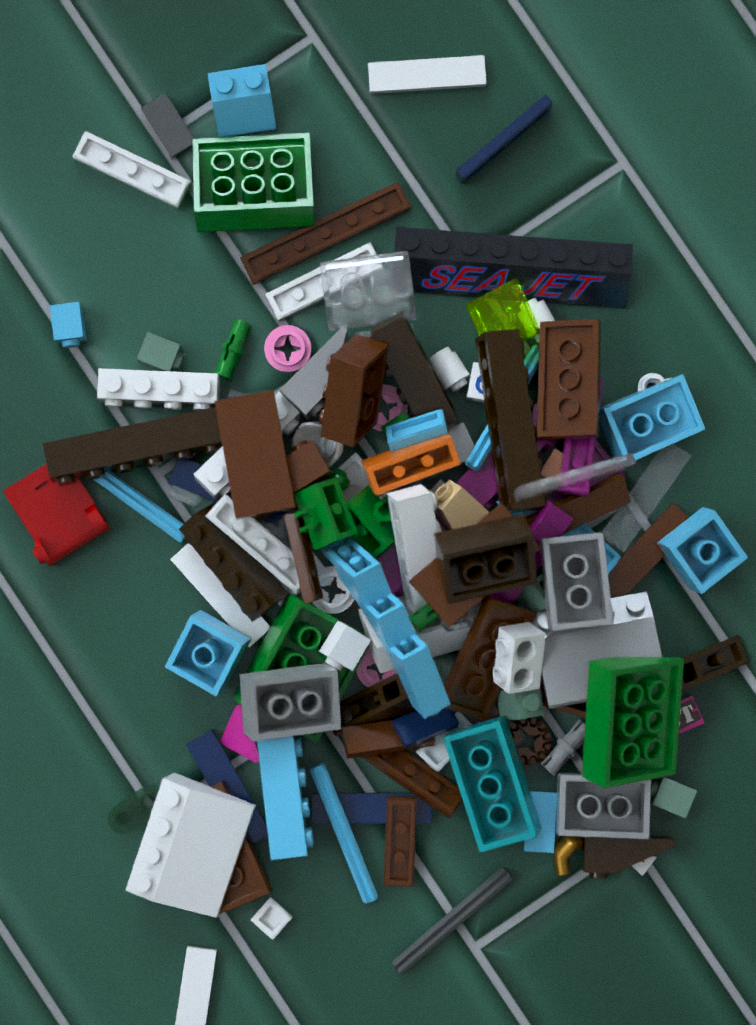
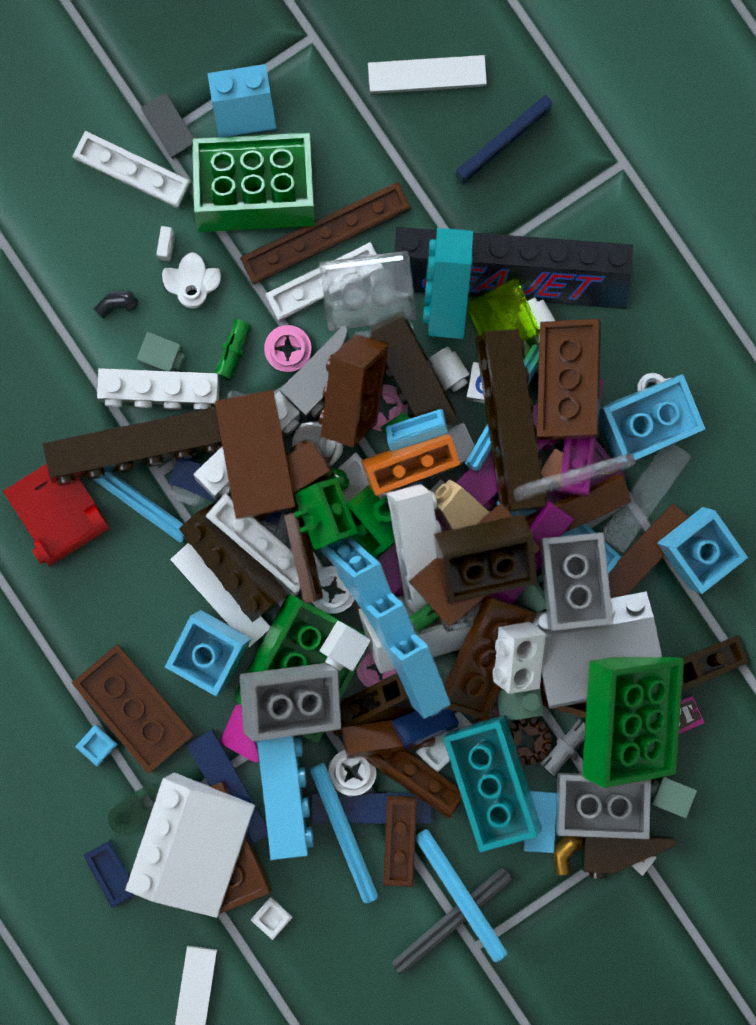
(68, 324): medium azure brick -> none
(96, 745): none -> medium azure tile
(109, 872): none -> dark blue tile
(114, 299): none -> black arm
(133, 708): none -> reddish brown plate
(165, 244): none -> white tile
(189, 277): none -> white plate
(353, 786): none -> white gear
(448, 283): none -> teal brick
(461, 895): none -> medium azure axle

